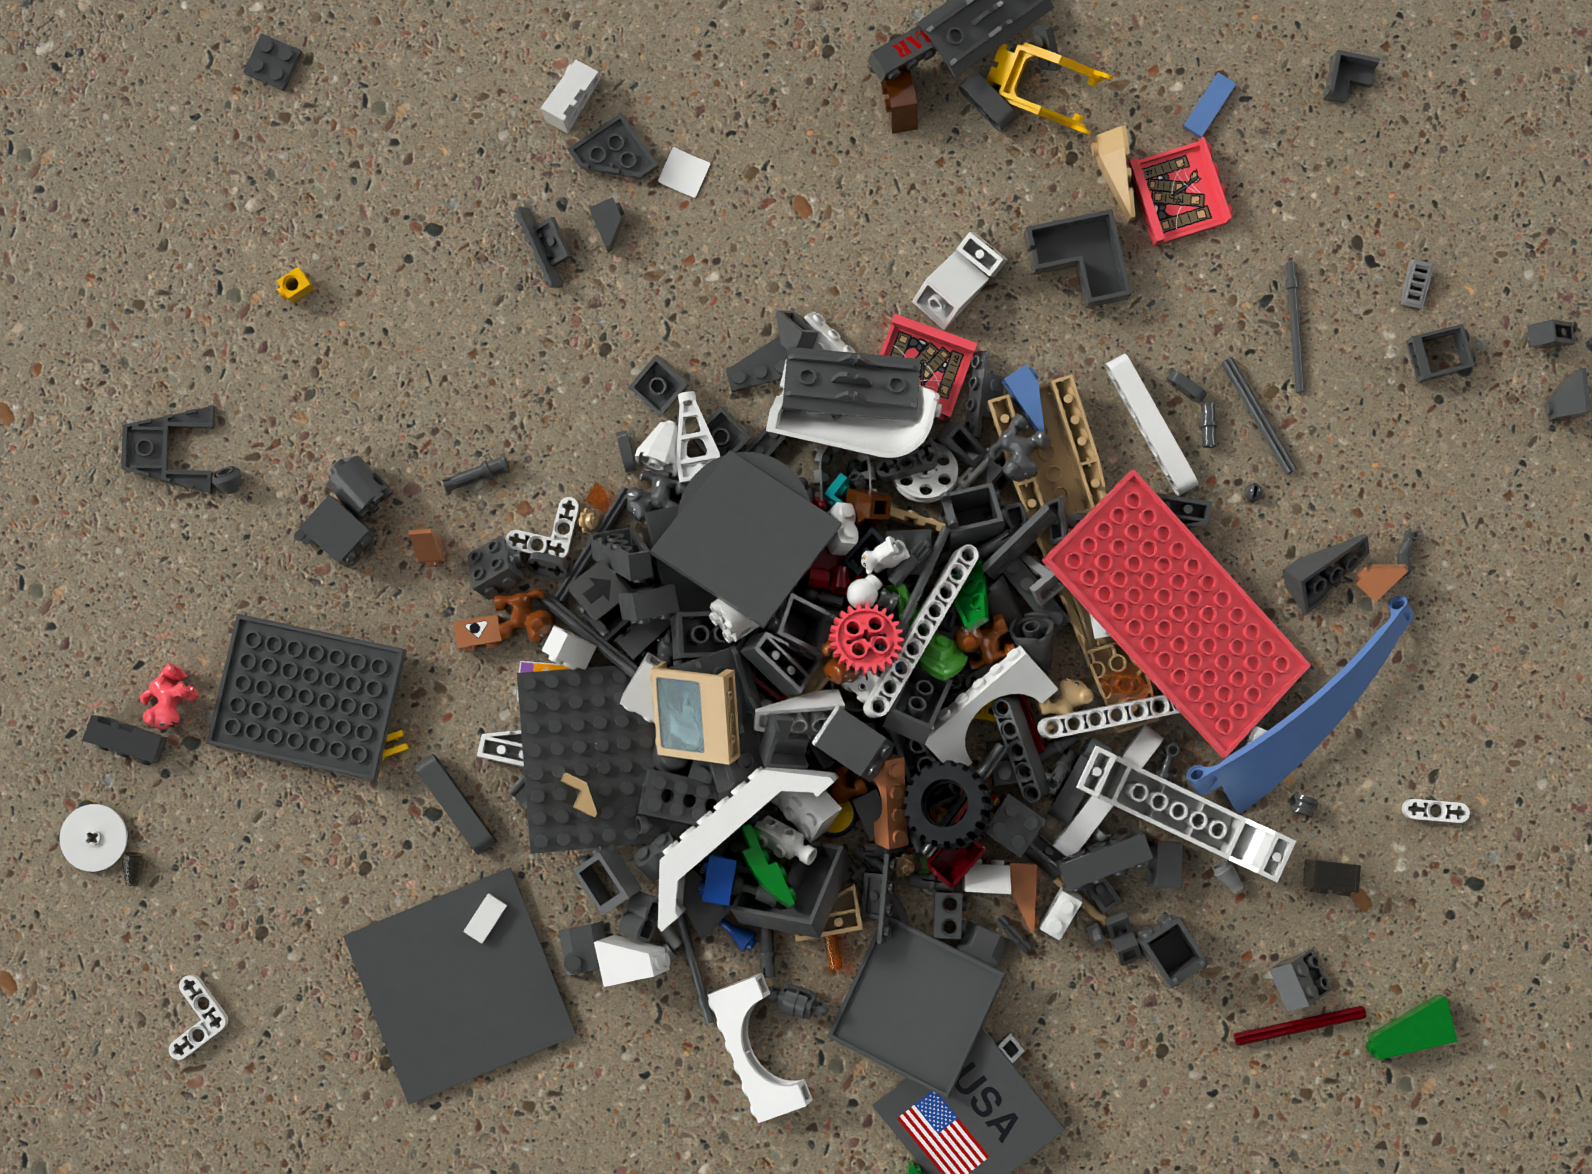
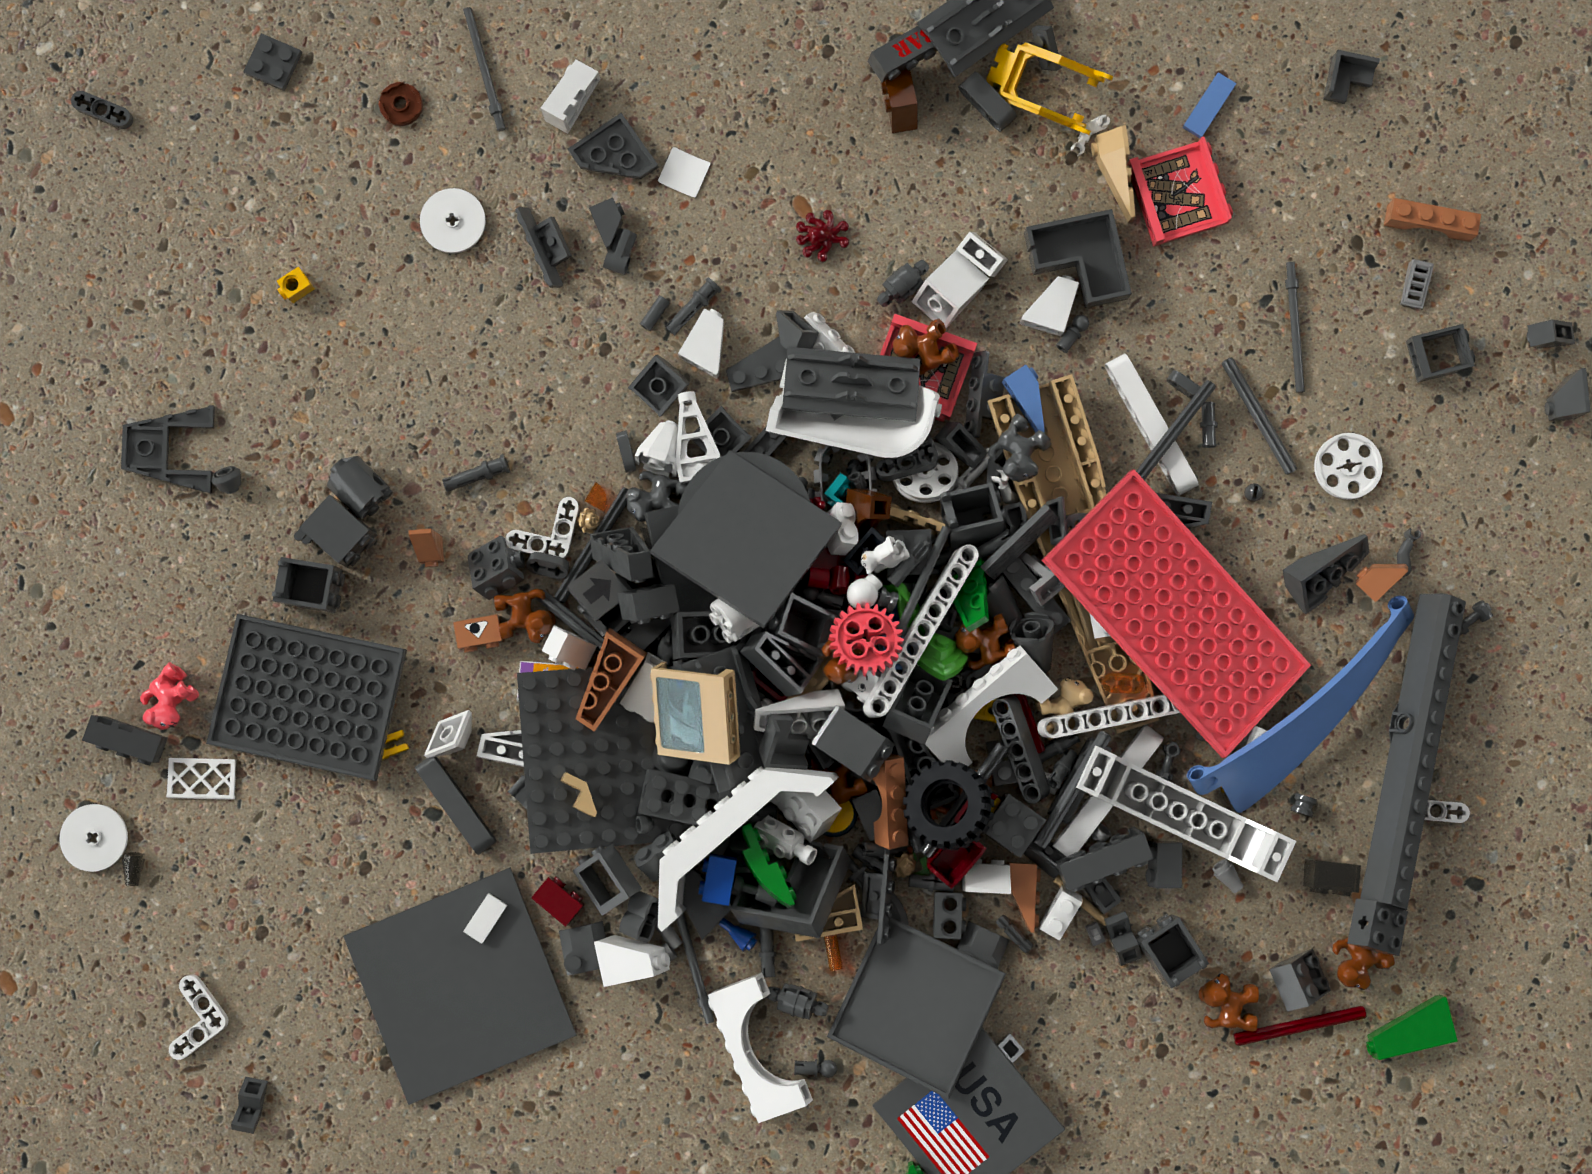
(96, 102): none -> dark grey beam
(212, 794): none -> white window
(250, 1106): none -> dark grey slope
(308, 585): none -> dark grey container
(402, 116): none -> copper tile
(450, 735): none -> white slope
(466, 230): none -> white piece
(495, 108): none -> dark grey bar
(558, 900): none -> dark red brick
(613, 670): none -> nougat wedge
(619, 256): none -> dark grey piece
(654, 313): none -> dark grey hinge
(699, 299): none -> dark grey pin
(705, 343): none -> white slope
(821, 235): none -> dark red animal
(826, 1068): none -> dark grey pin
(903, 283): none -> dark grey piece
(909, 344): none -> dark orange animal
(1008, 496): none -> white arm
(1053, 307): none -> white slope
(1069, 795): none -> dark grey axle
(1080, 324): none -> dark grey pin
(1095, 125): none -> white arm
(1175, 429): none -> dark grey axle
(1218, 993): none -> dark orange animal
(1353, 457): none -> white wedge
(1355, 971): none -> dark orange animal
(1408, 775): none -> dark grey piece
(1452, 222): none -> nougat arch
(1481, 611): none -> dark grey bar

